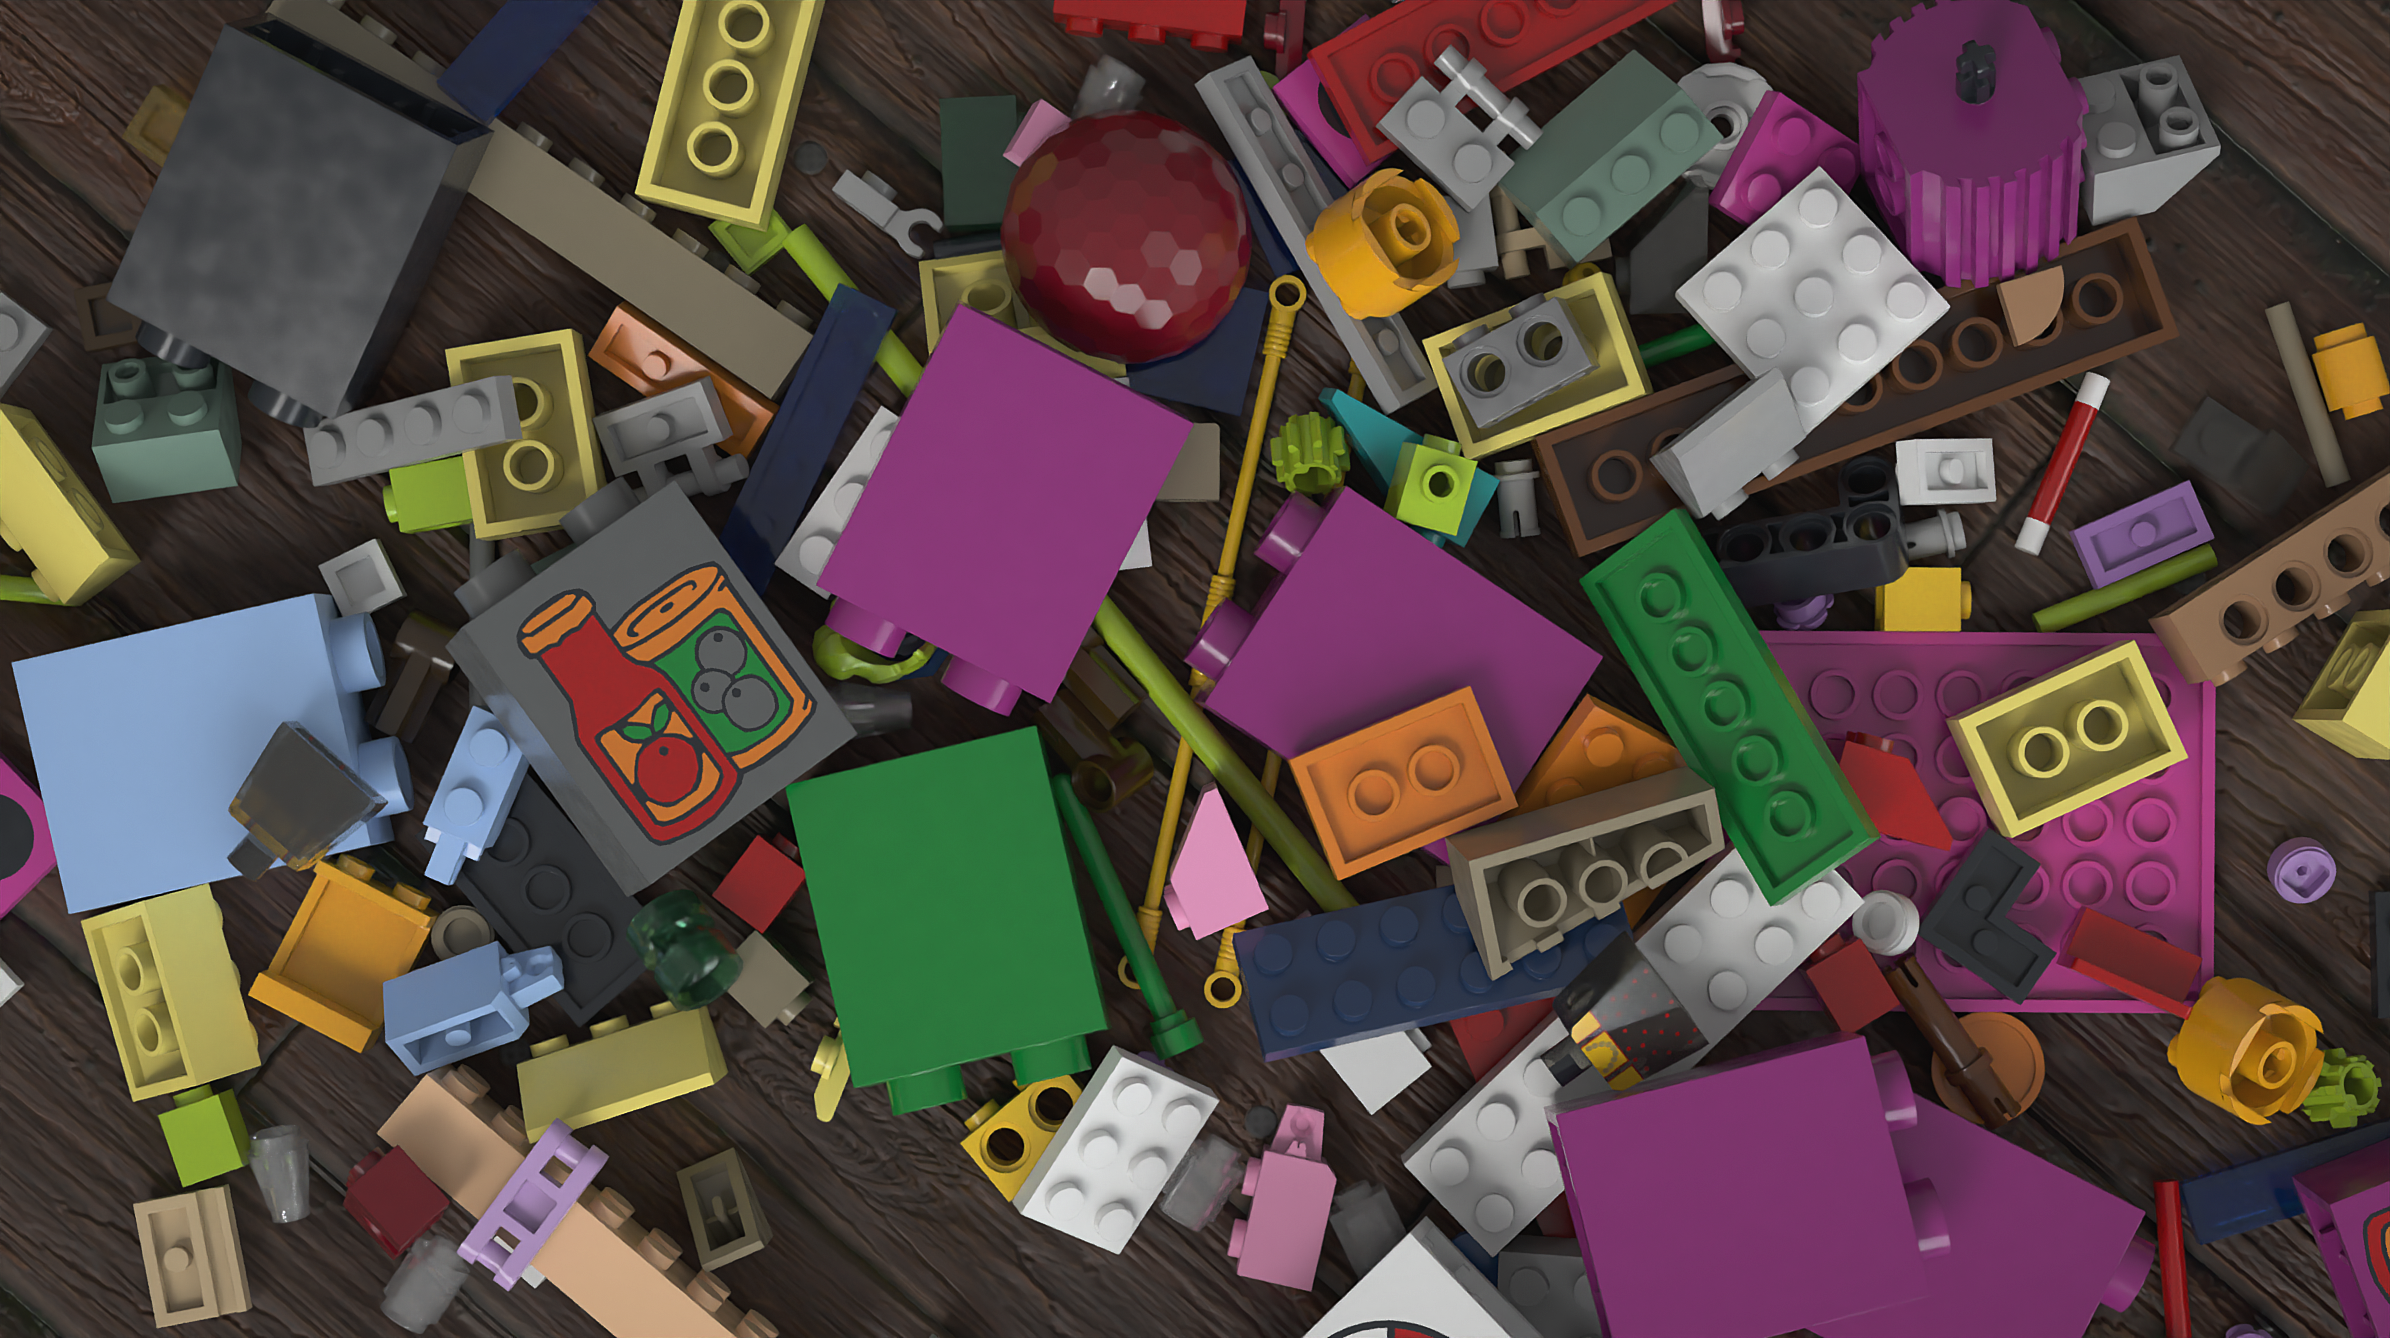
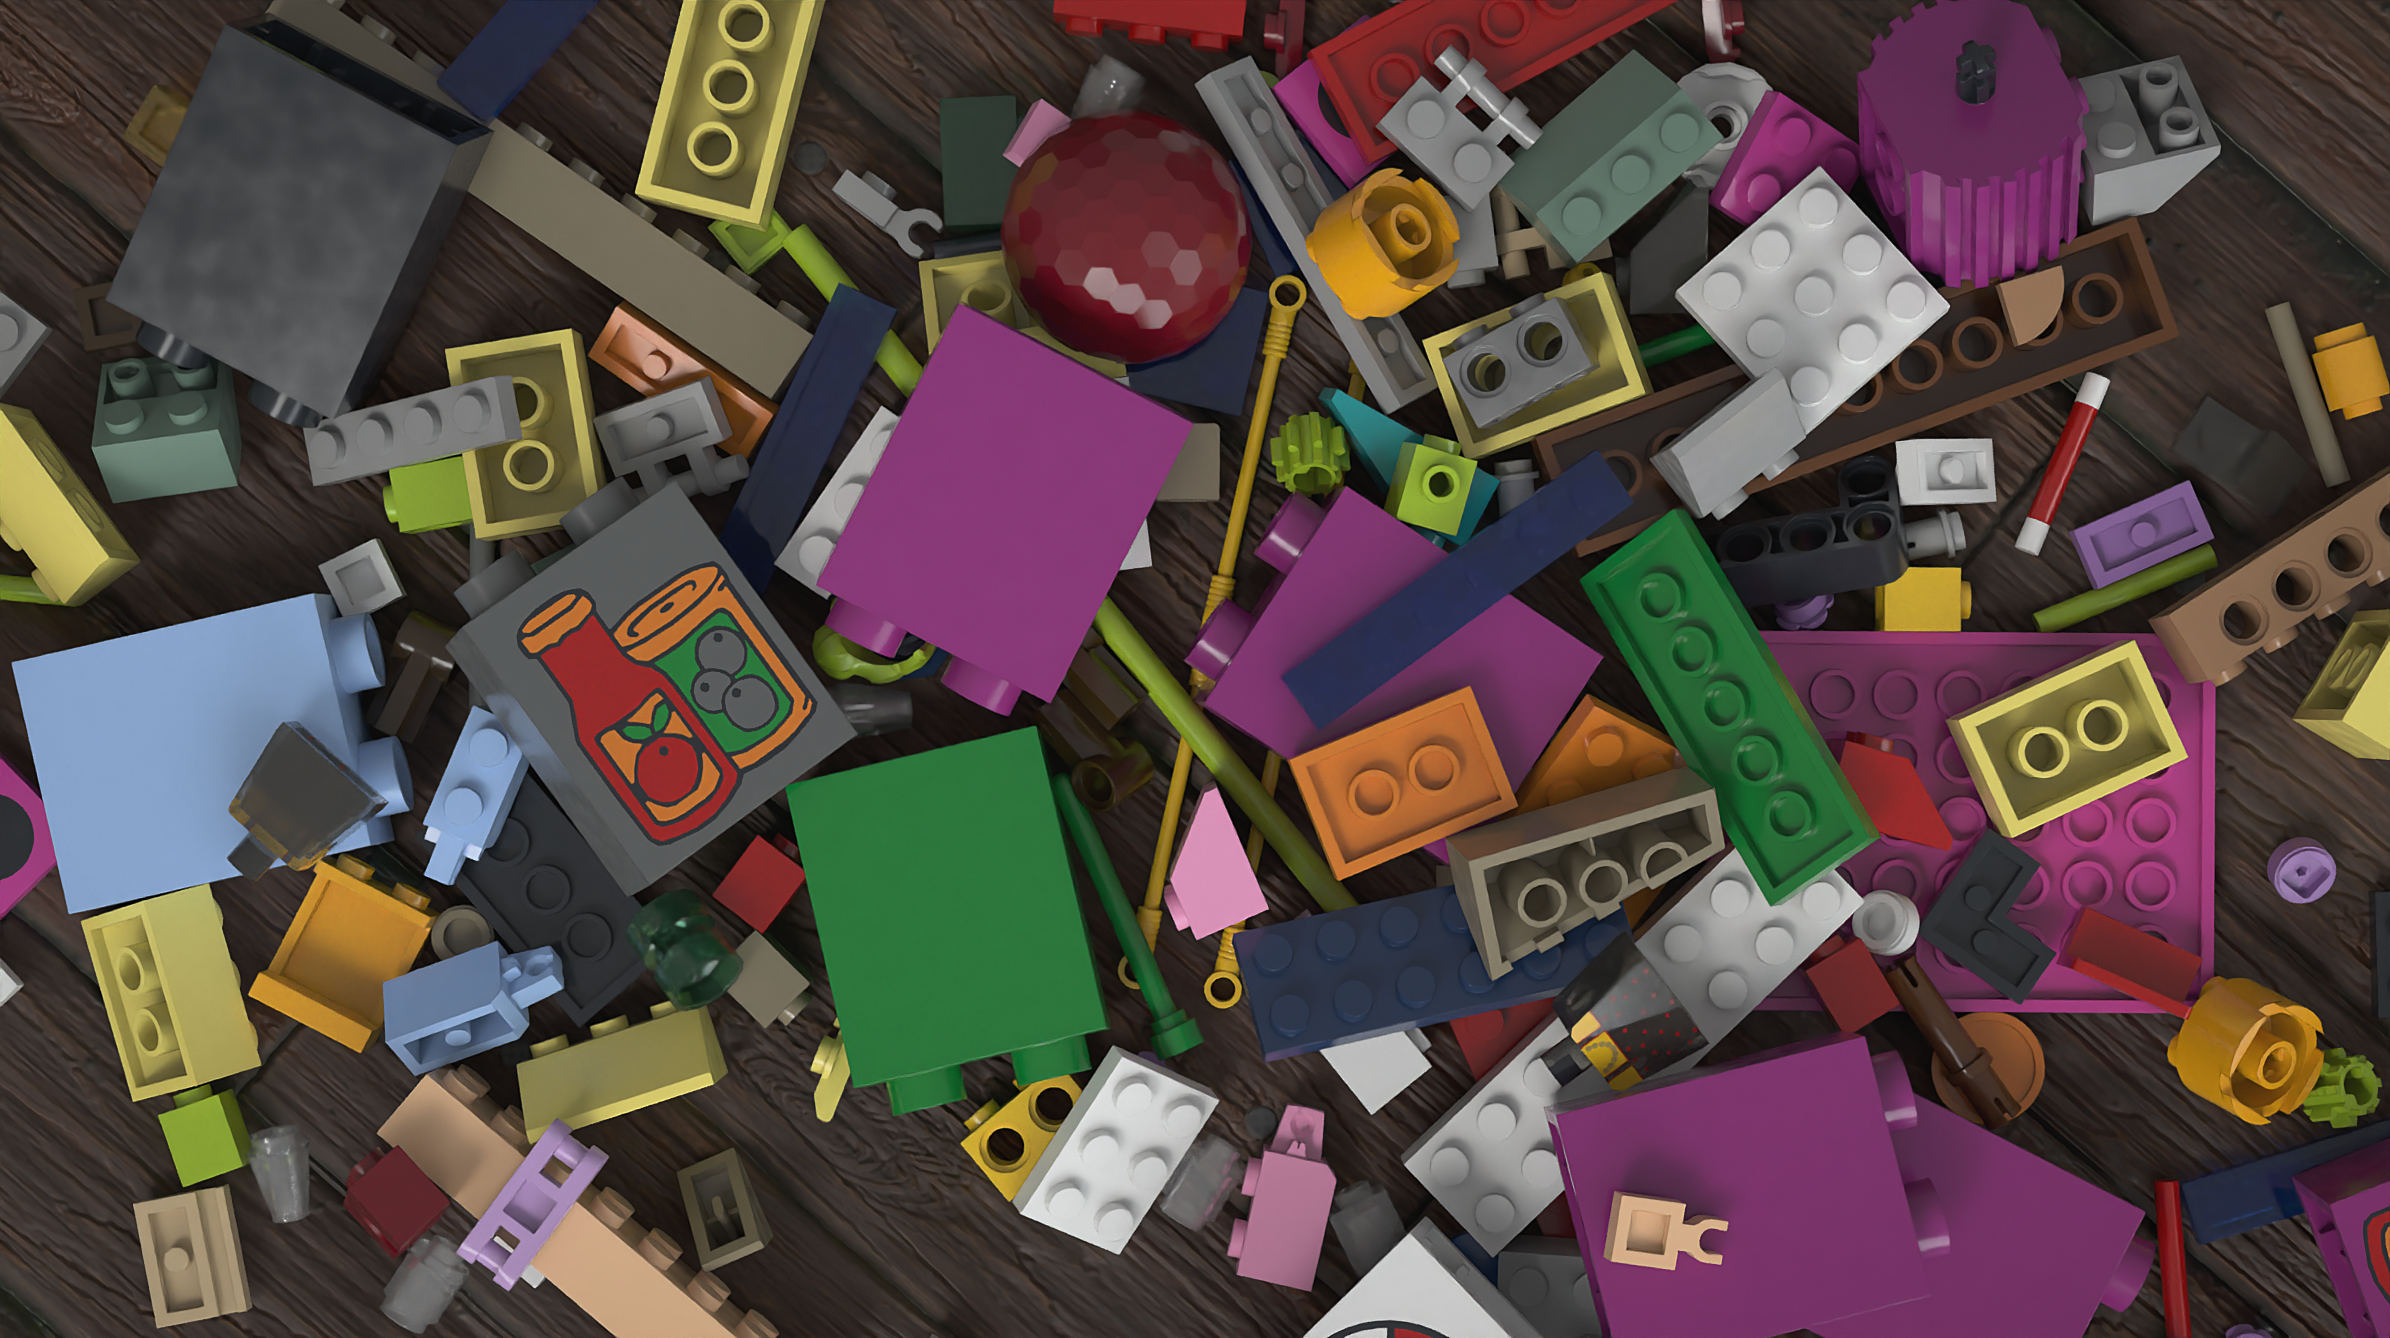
(1456, 589): none -> clear blue plate
(1652, 1230): none -> light nougat plate

